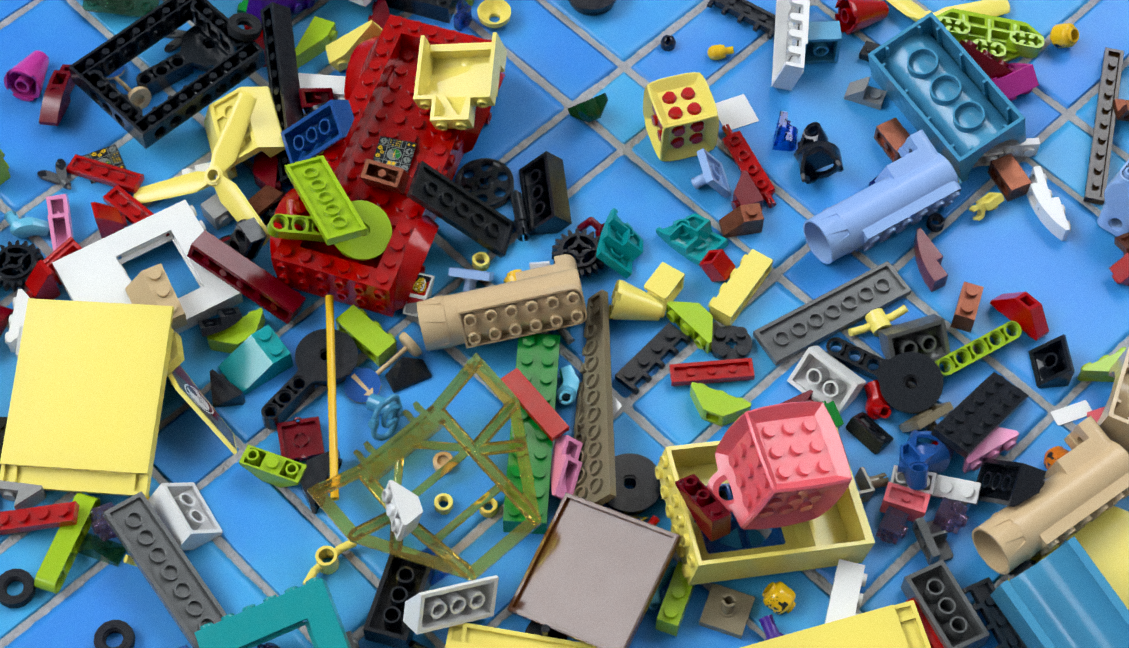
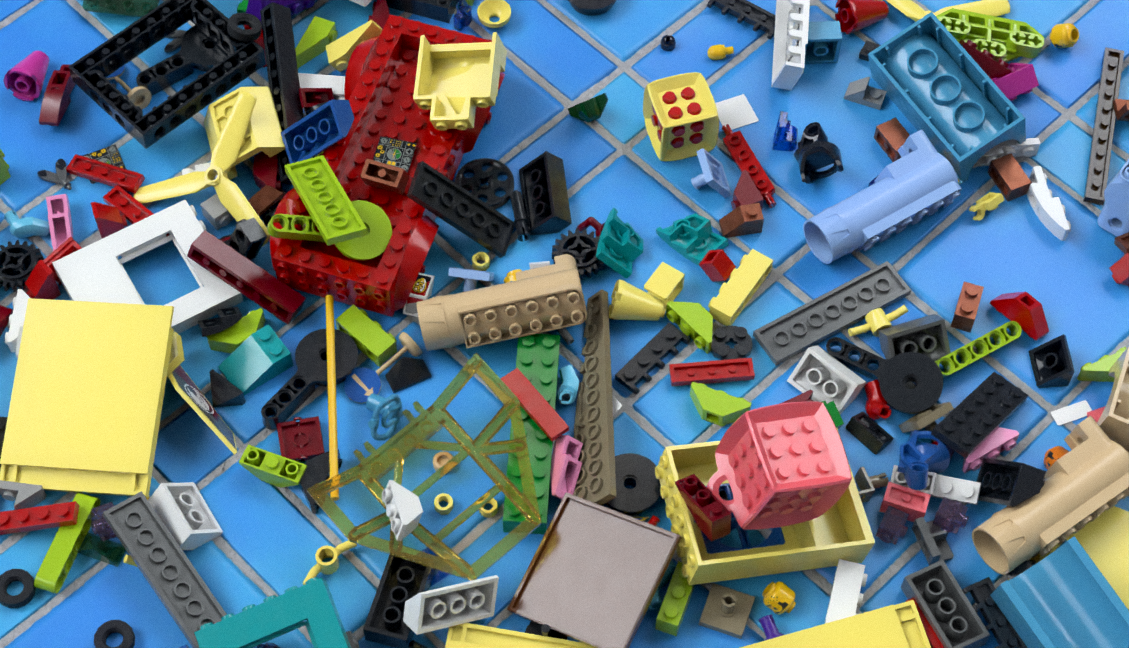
(154, 288): tan slope -> none
(929, 261): slope -> none
(935, 217): black axle -> none

